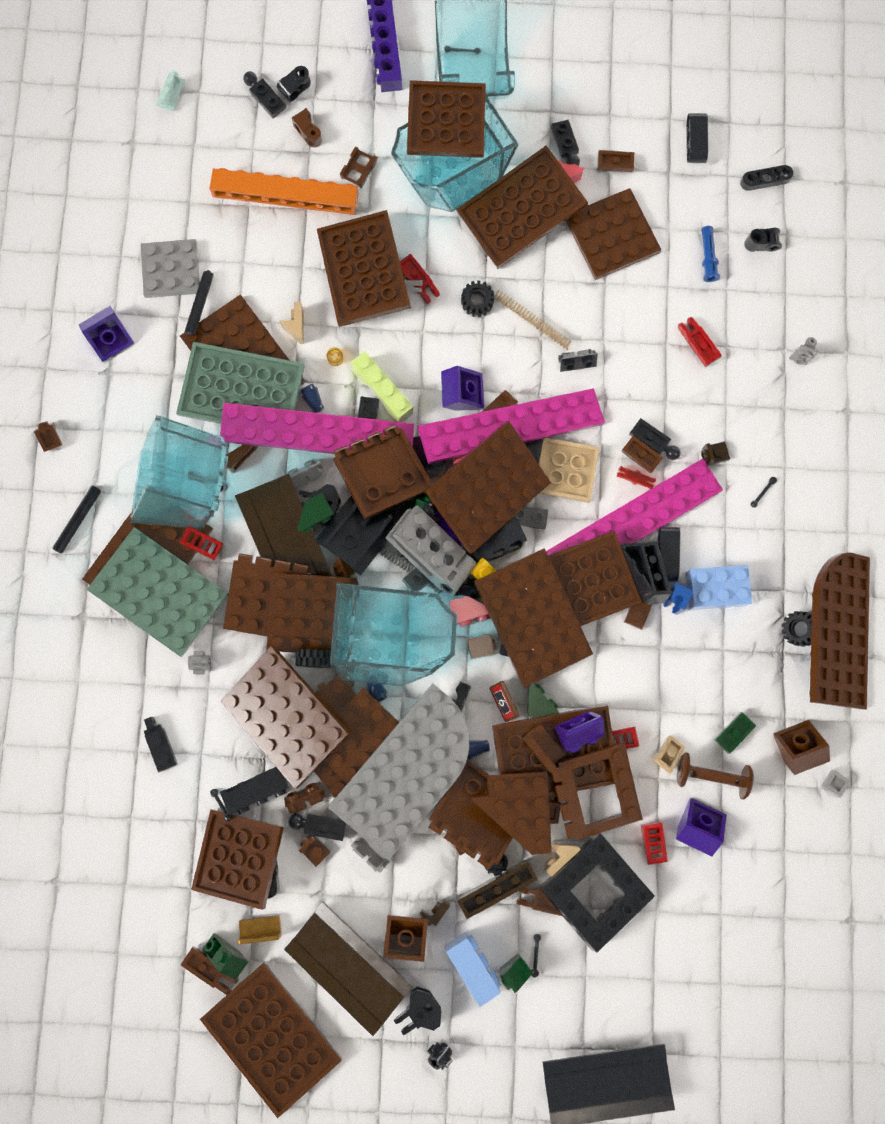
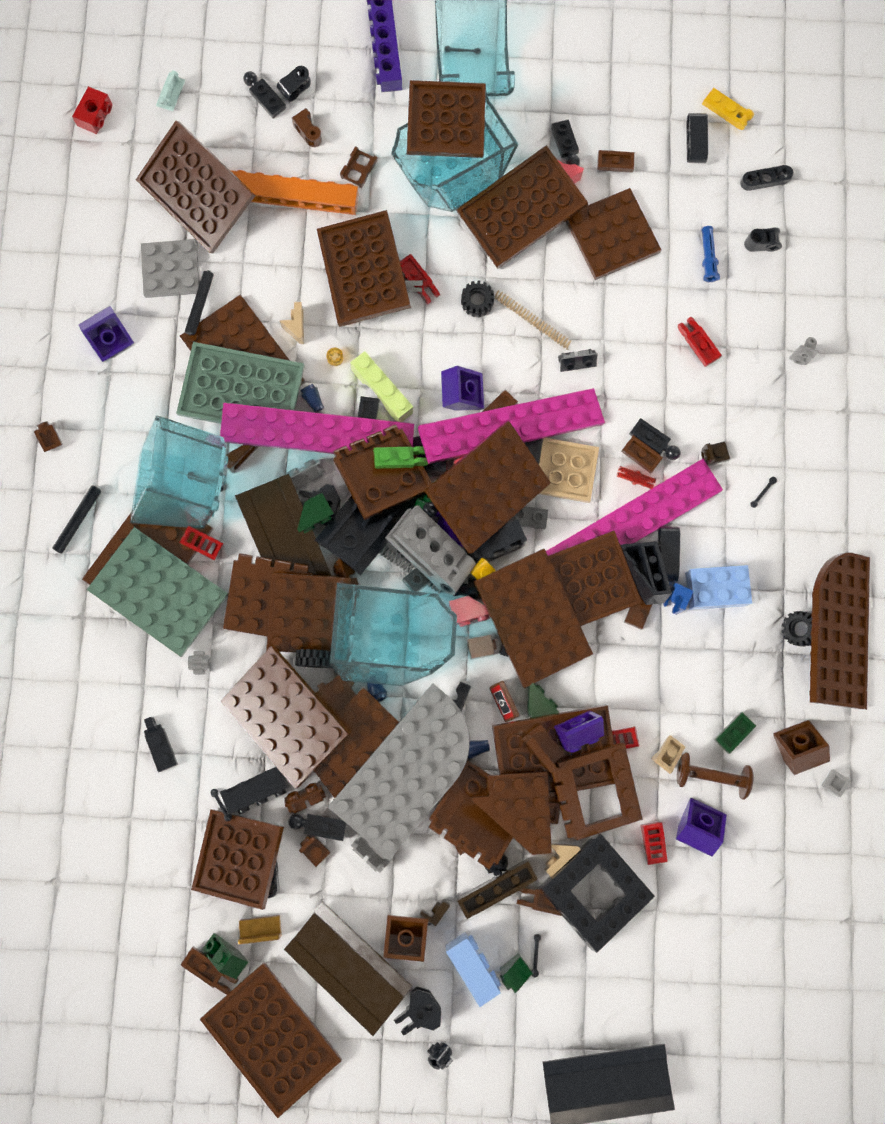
(84, 115): none -> red brick
(194, 187): none -> reddish brown plate
(398, 457): none -> bright green hinge
(727, 109): none -> yellow plate

